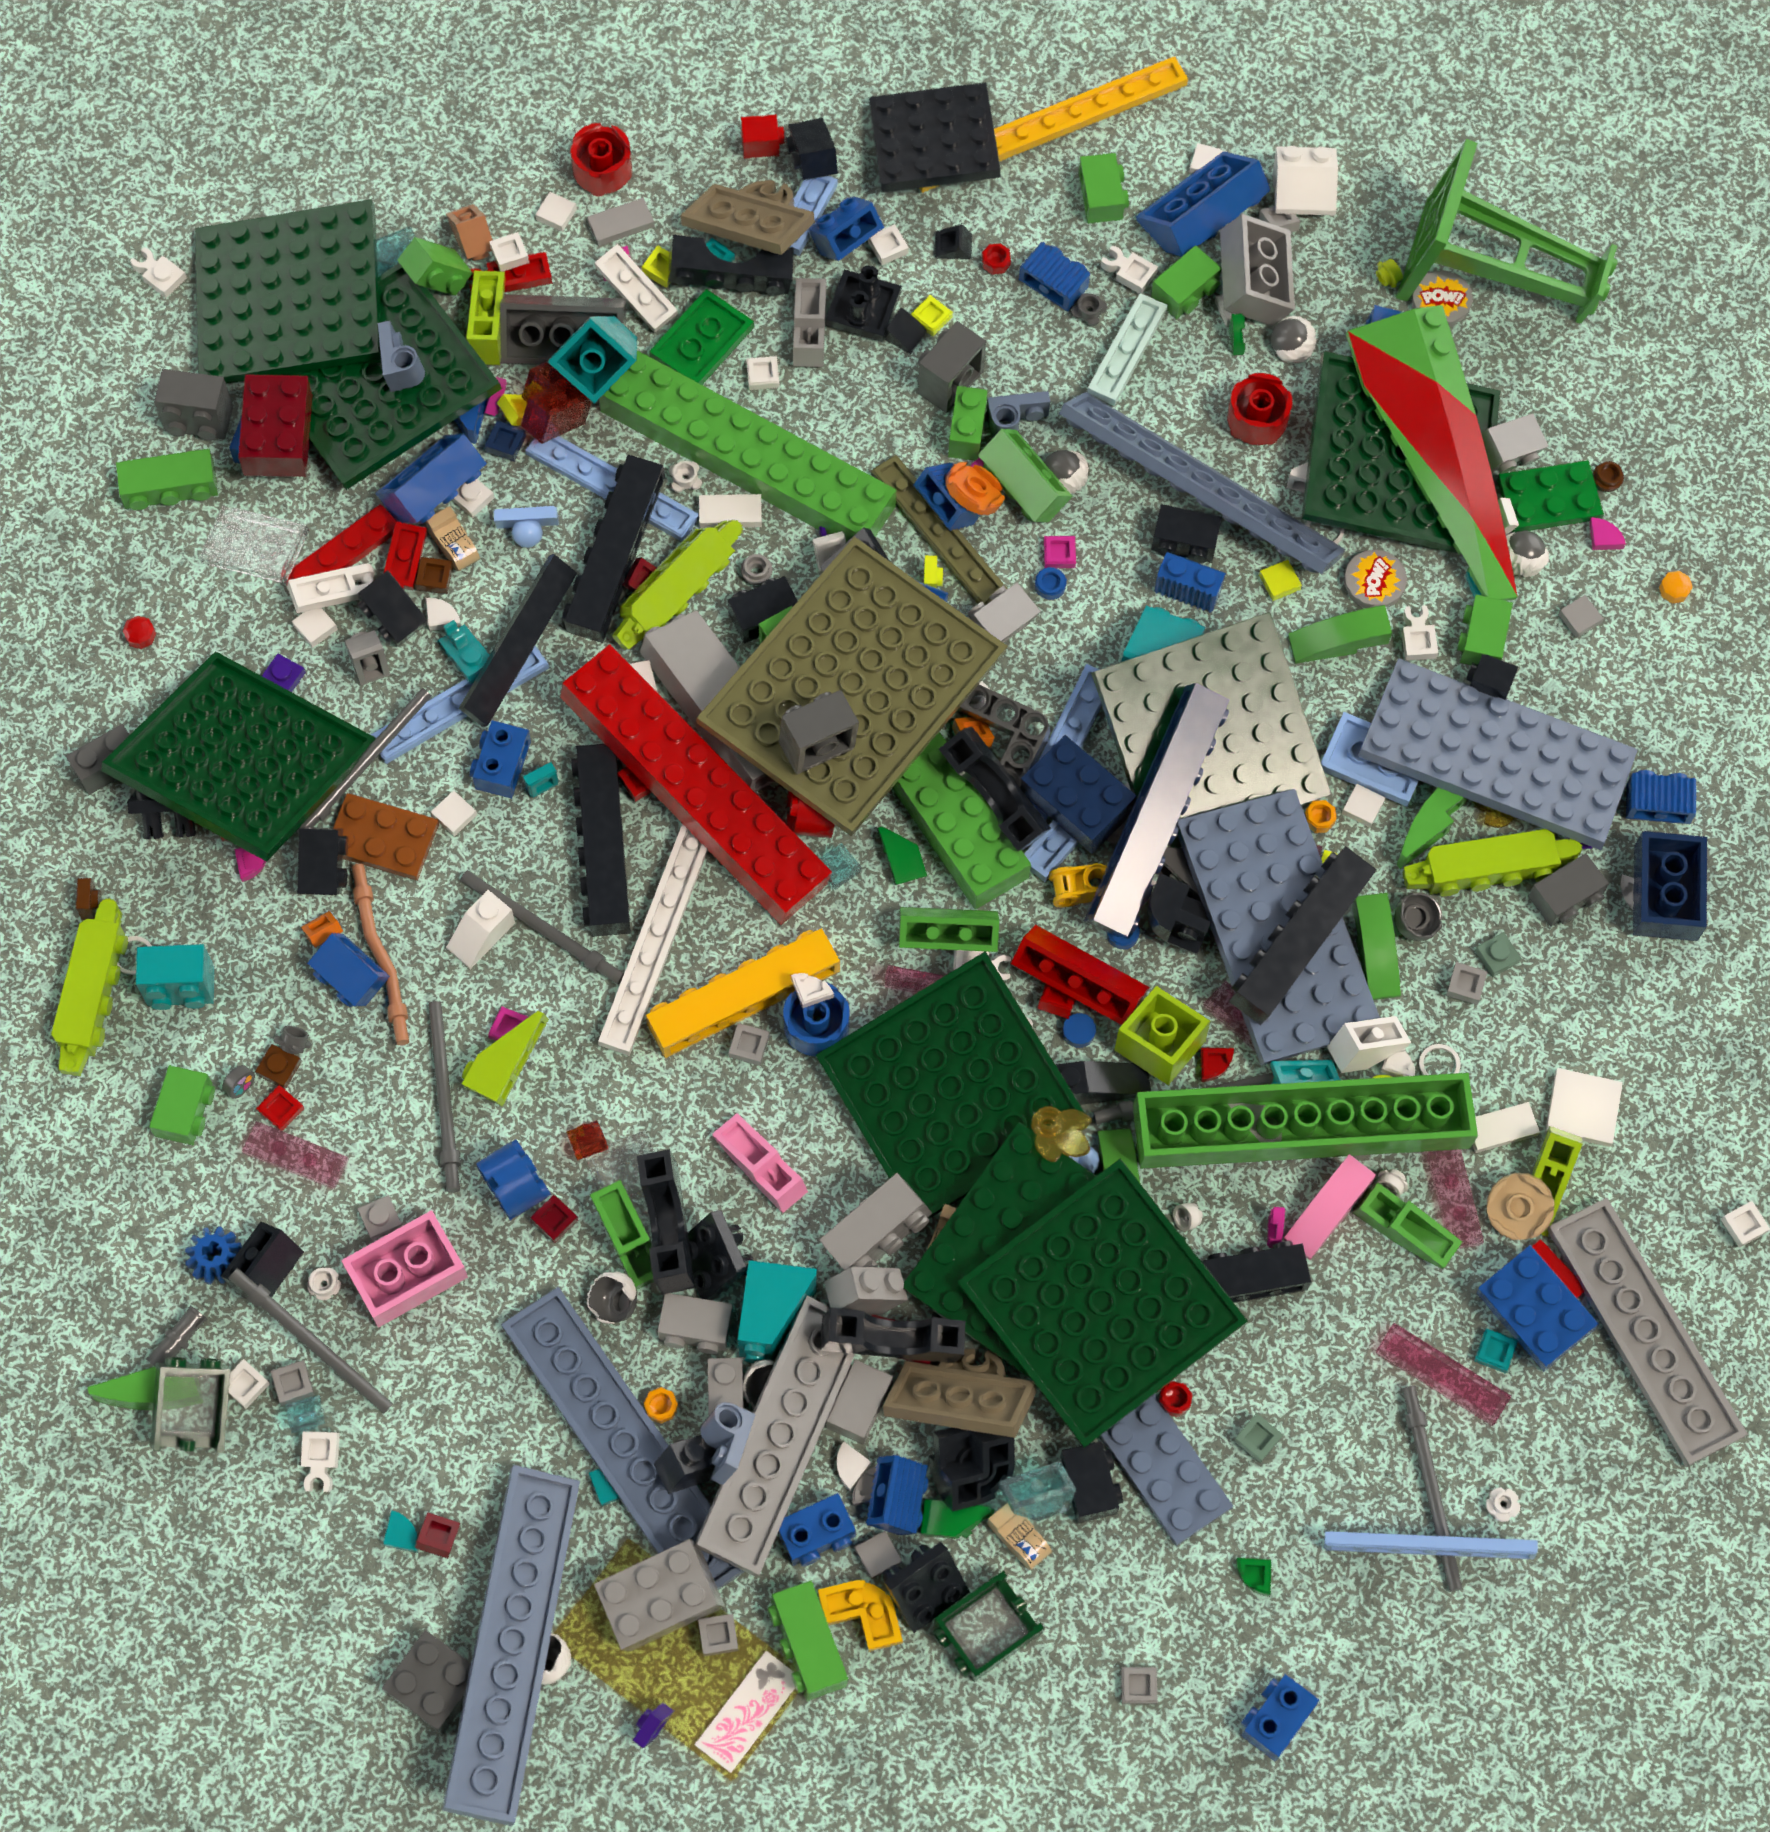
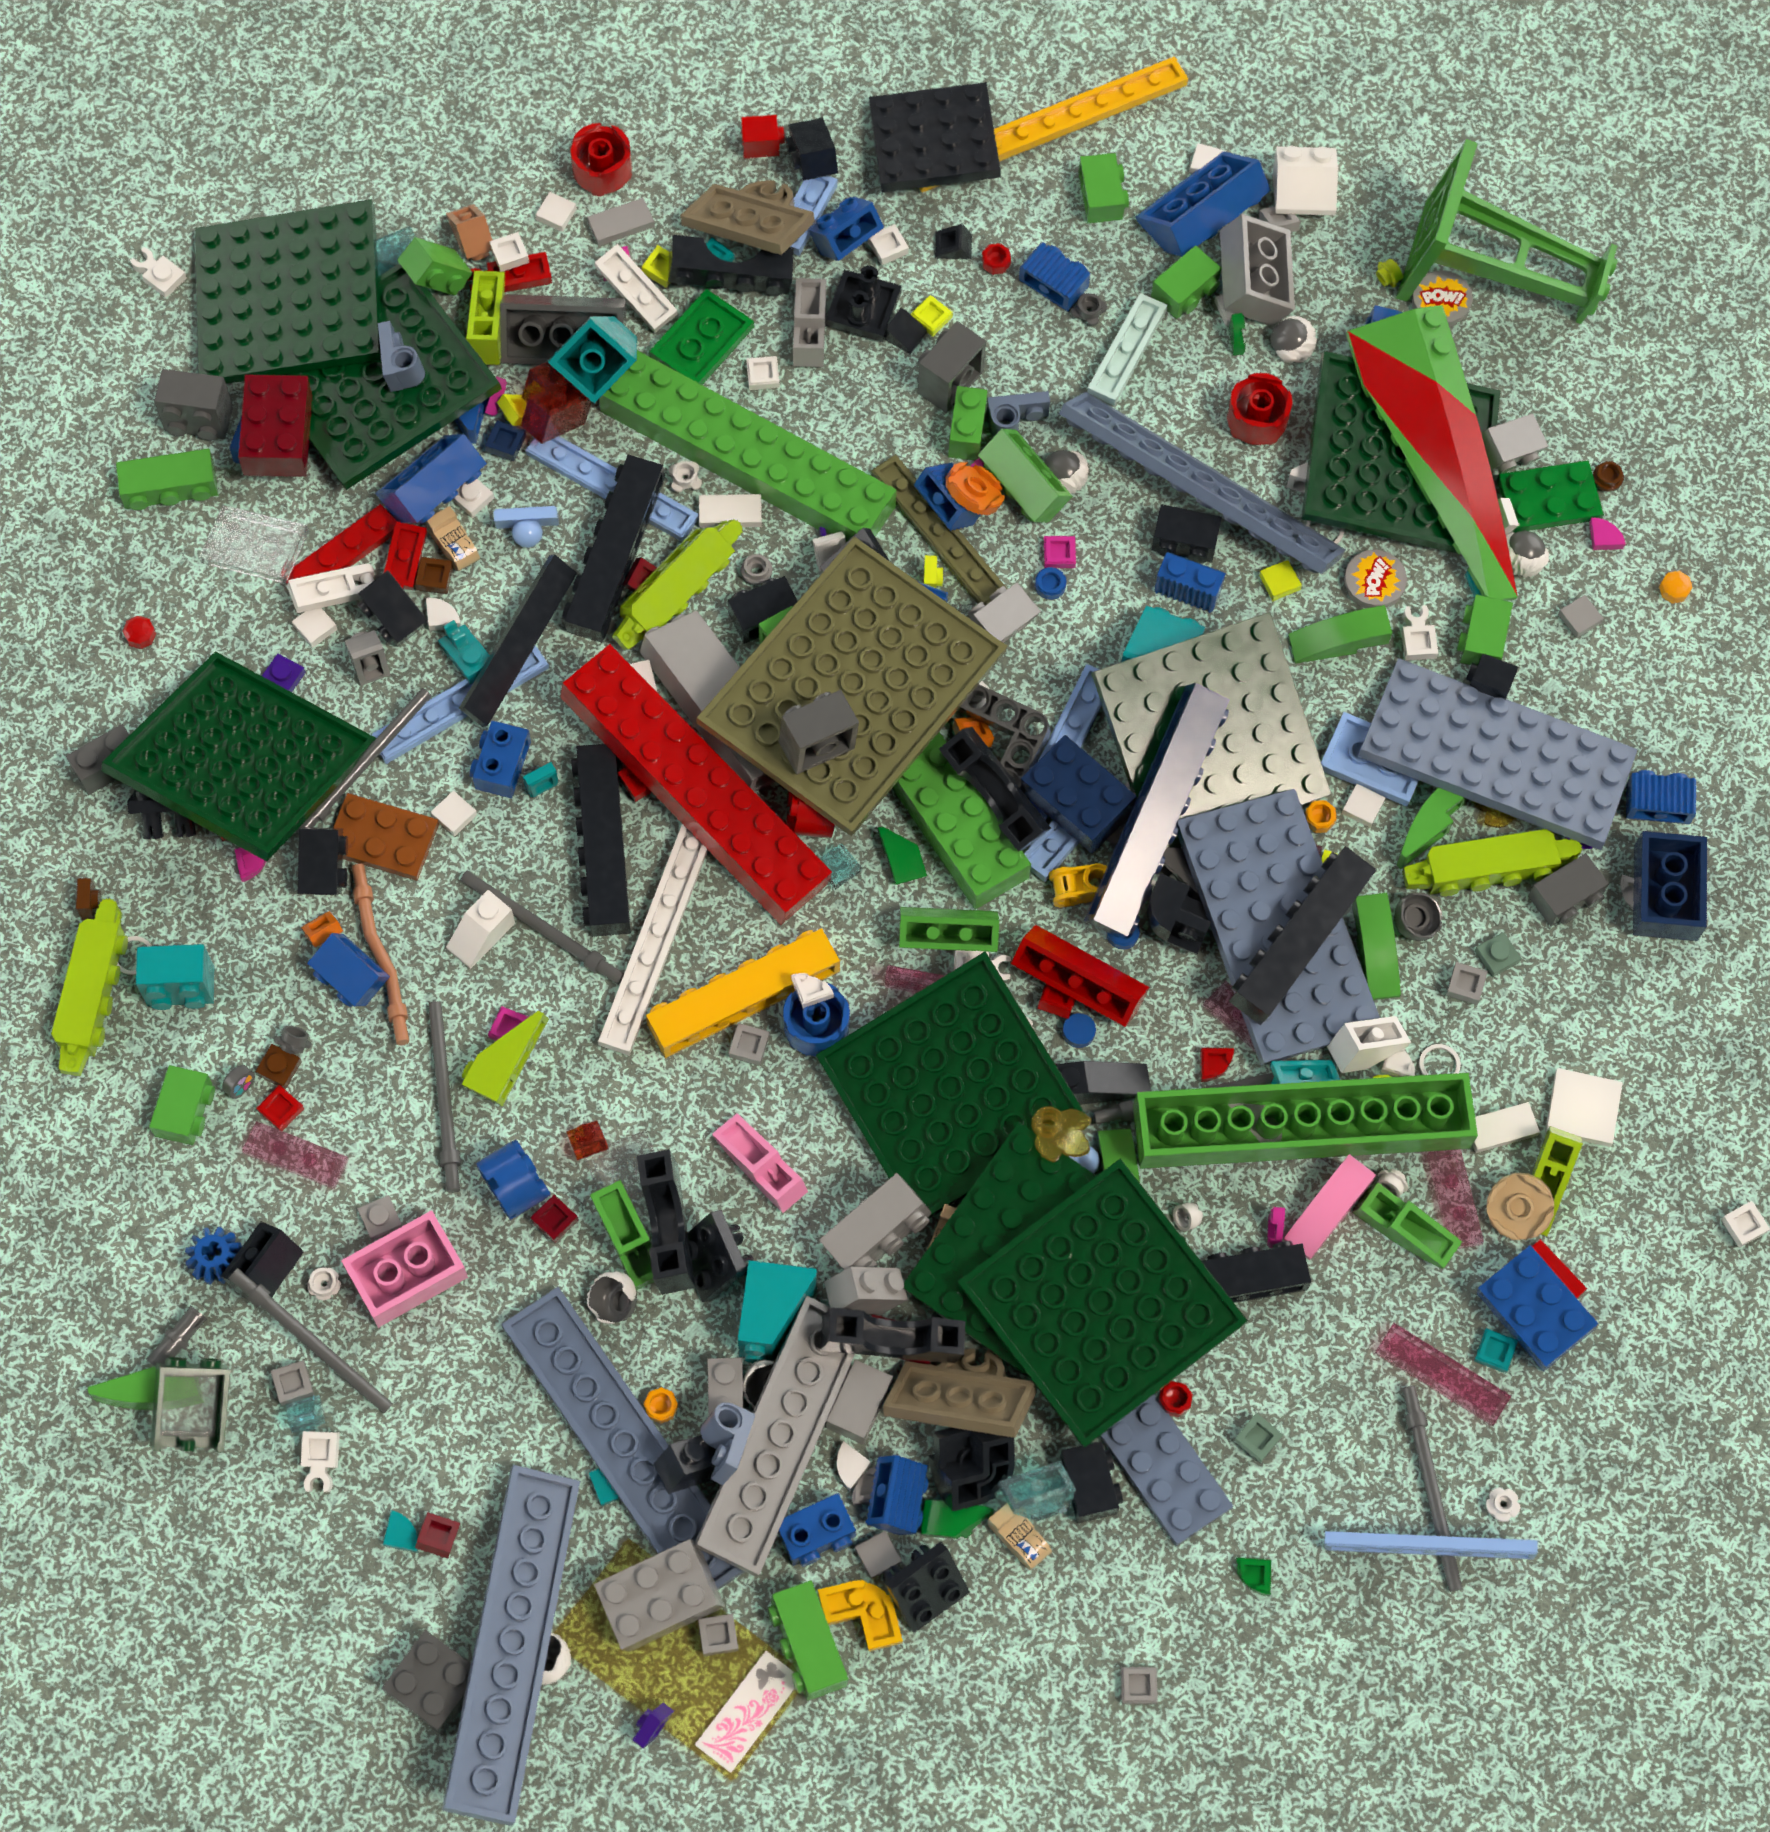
(246, 1384): white plate -> none
(695, 1323): light grey brick -> none
(986, 1627): window -> none
(1131, 271): white plate -> none
(1162, 1035): lime brick -> none
(1279, 1716): blue brick -> none
(1647, 1332): light grey plate -> none

